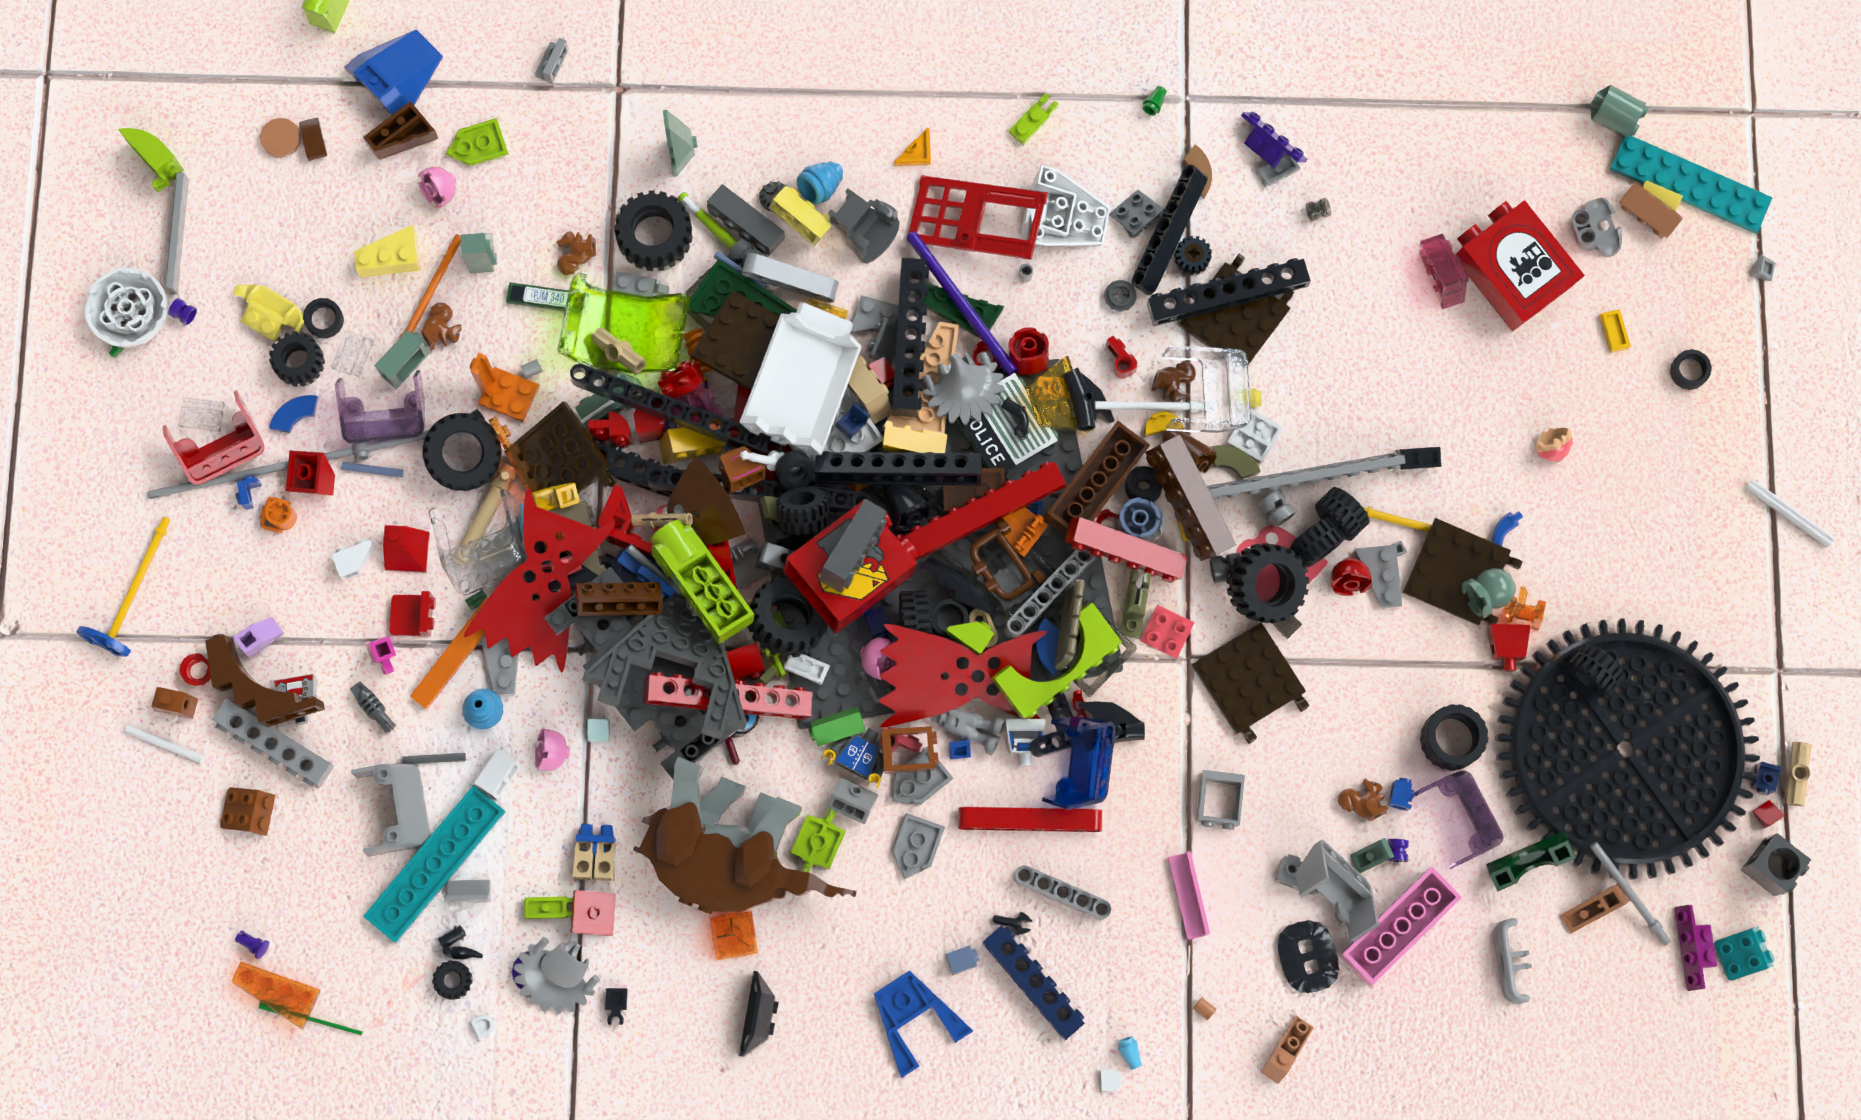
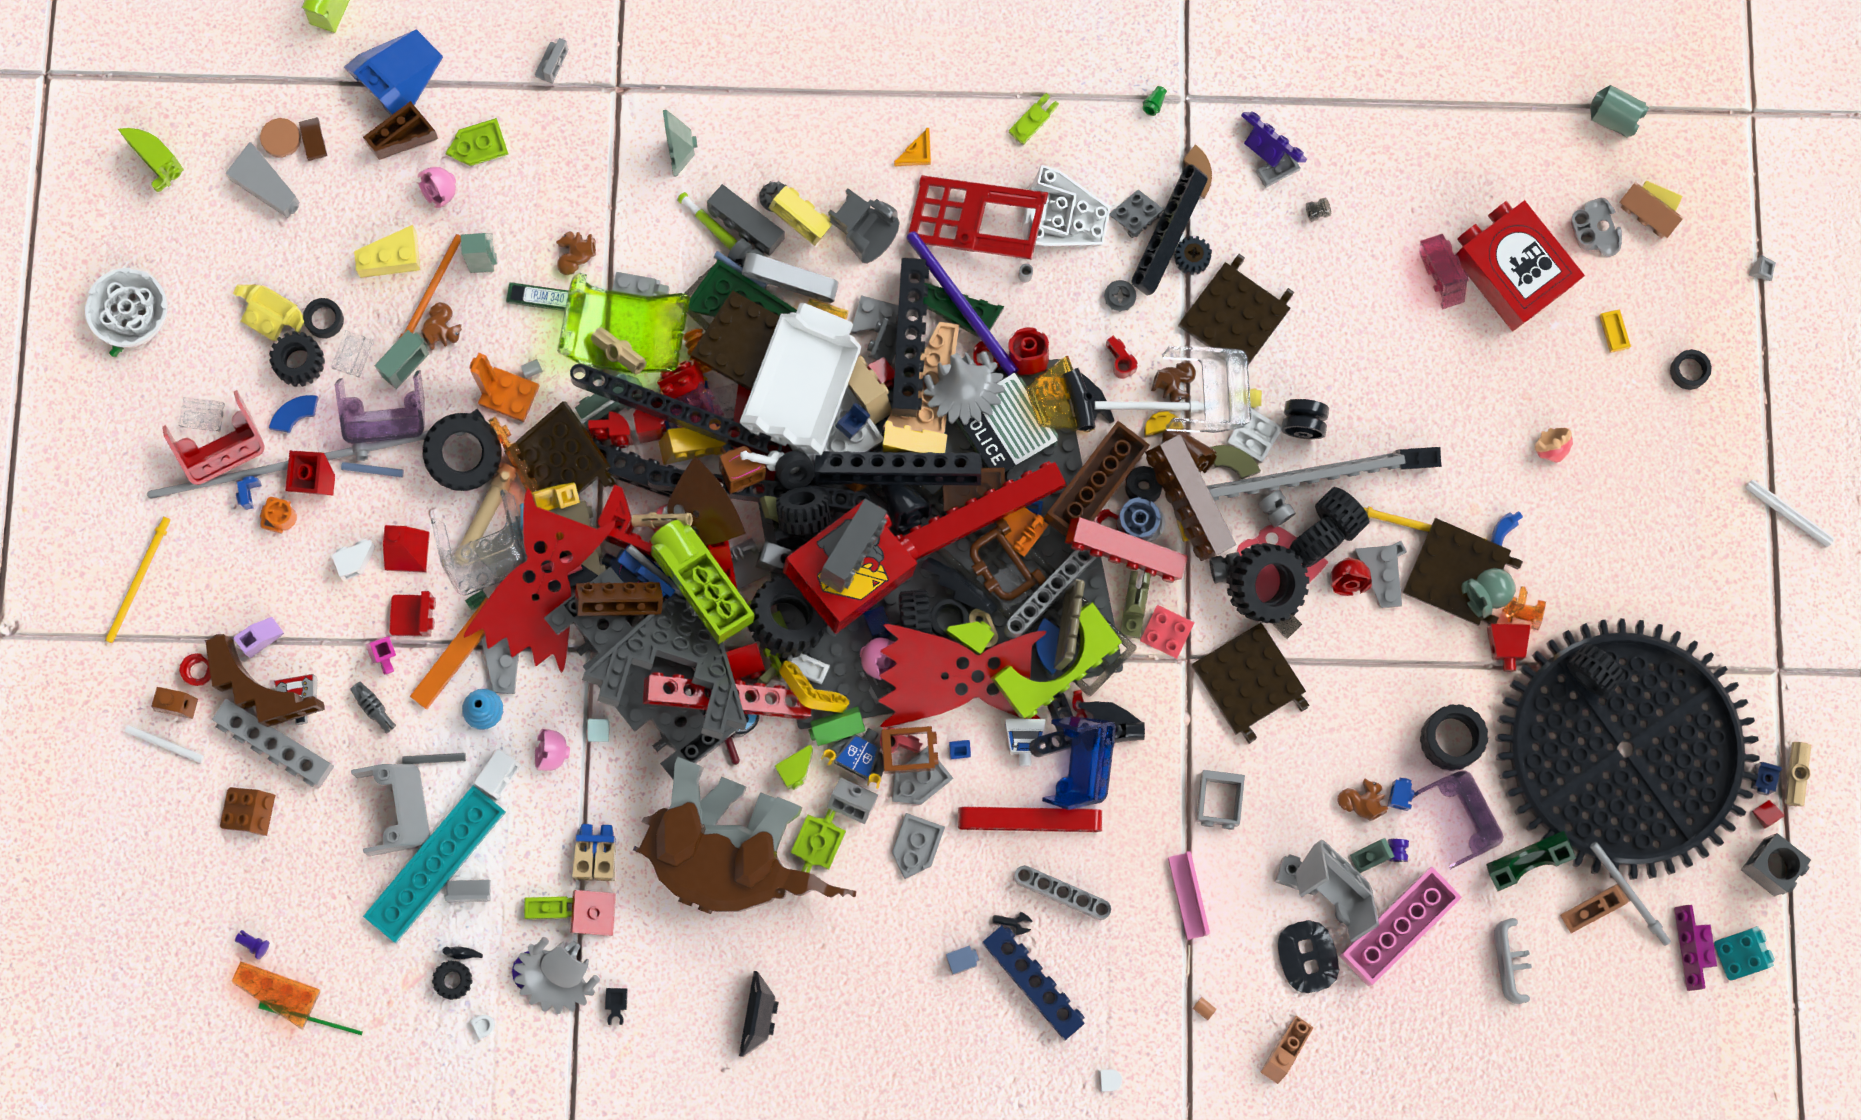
(104, 641): blue tile -> none
(177, 233): light grey tile -> none
(184, 312): dark purple wheel -> none
(259, 178): none -> light grey slope
(452, 936): black pin -> none
(653, 206): black tyre -> none
(734, 935): clear orange slope -> none
(795, 768): none -> lime slope
(807, 694): none -> yellow beam
(819, 181): dark azure piece -> none
(904, 1001): blue wing -> none
(965, 725): light grey piece -> none
(1020, 414): black piece -> none
(1129, 1049): medium azure cone -> none
(1161, 315): black brick -> none
(1305, 419): none -> black wheel
(1696, 184): teal plate -> none

